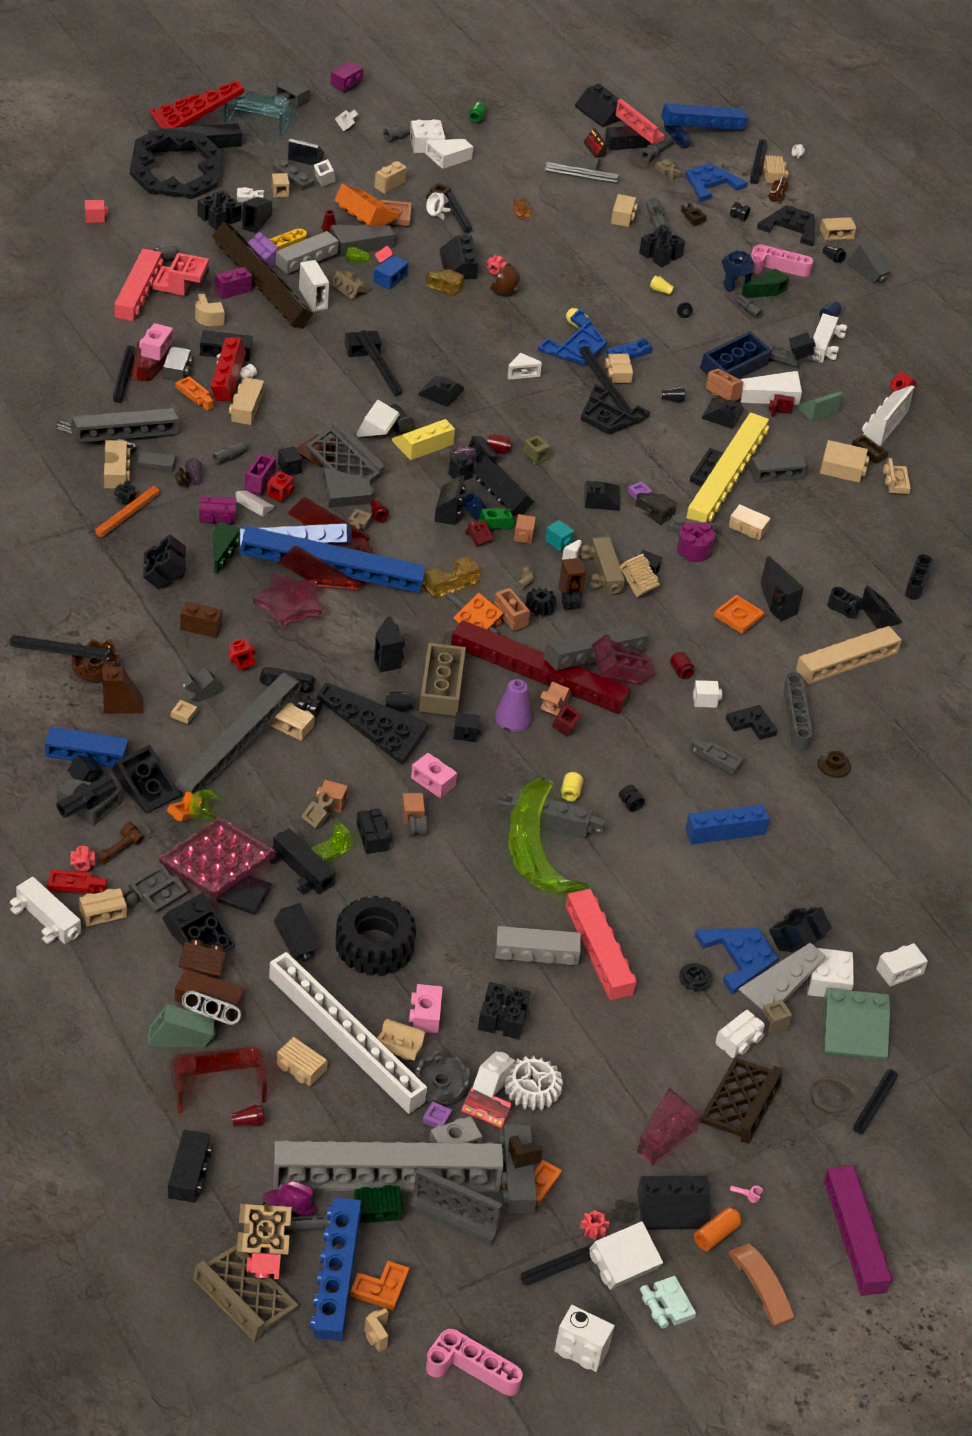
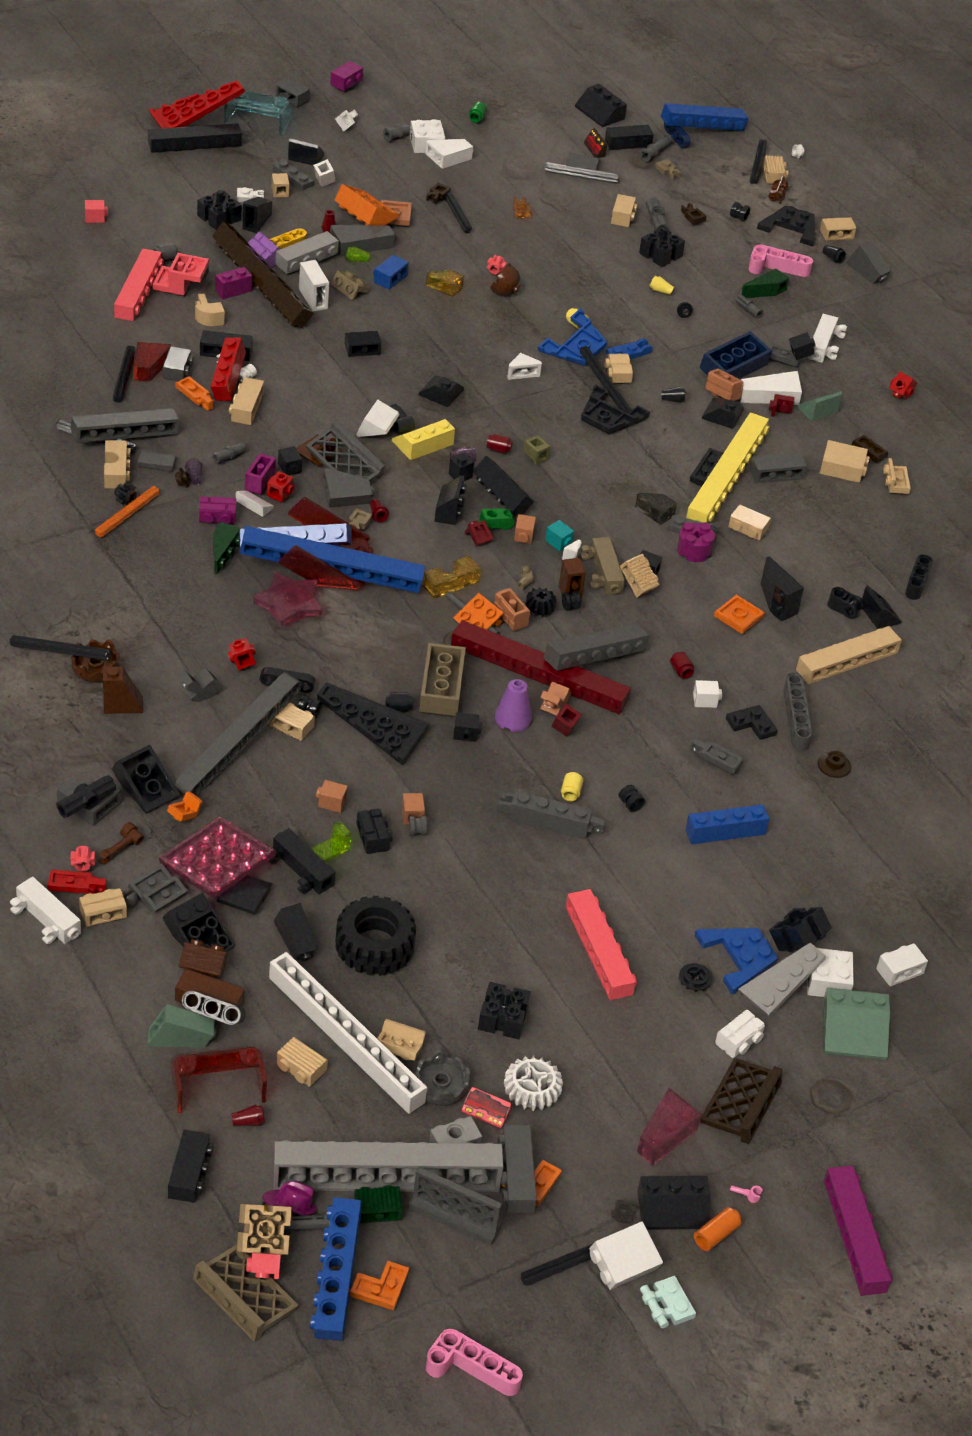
(69, 743): blue brick -> none
(85, 769): black brick -> none
(156, 341): bright pink brick -> none
(165, 562): black brick -> none
(180, 139): black plate -> none
(183, 712): tan plate -> none
(196, 811): clear neon green piece -> none
(201, 619): reddish brown brick -> none
(316, 812): dark tan plate -> none
(374, 1331): tan bracket -> none
(380, 363): black axle -> none
(384, 253): coral slope -> none
(388, 646): black slope -> none
(390, 177): tan brick -> none
(427, 1008): bright pink brick -> none
(434, 775): bright pink brick -> none
(436, 1115): medium lavender plate -> none
(437, 201): white piece -> none
(460, 256): black slope -> none
(474, 505): dark blue brick -> none
(482, 449): black slope -> none
(493, 1073): white brick -> none
(523, 1154): dark brown panel -> none
(526, 844): clear neon green windscreen -> none
(537, 945): light grey brick -> none
(584, 1338): white brick -> none
(594, 1224): coral gear -> none
(601, 495): black slope -> none
(620, 663): clear pink wedge -> none
(637, 488): medium lavender plate -> none
(638, 122): coral fence -> none
(710, 176): blue wing -> none
(742, 266): dark blue piece -> none
(765, 1283): nougat slope -> none
(778, 1016): dark tan panel -> none
(832, 309): dark blue brick -> none
(875, 1101): black axle -> none
(888, 415): white slope -> none

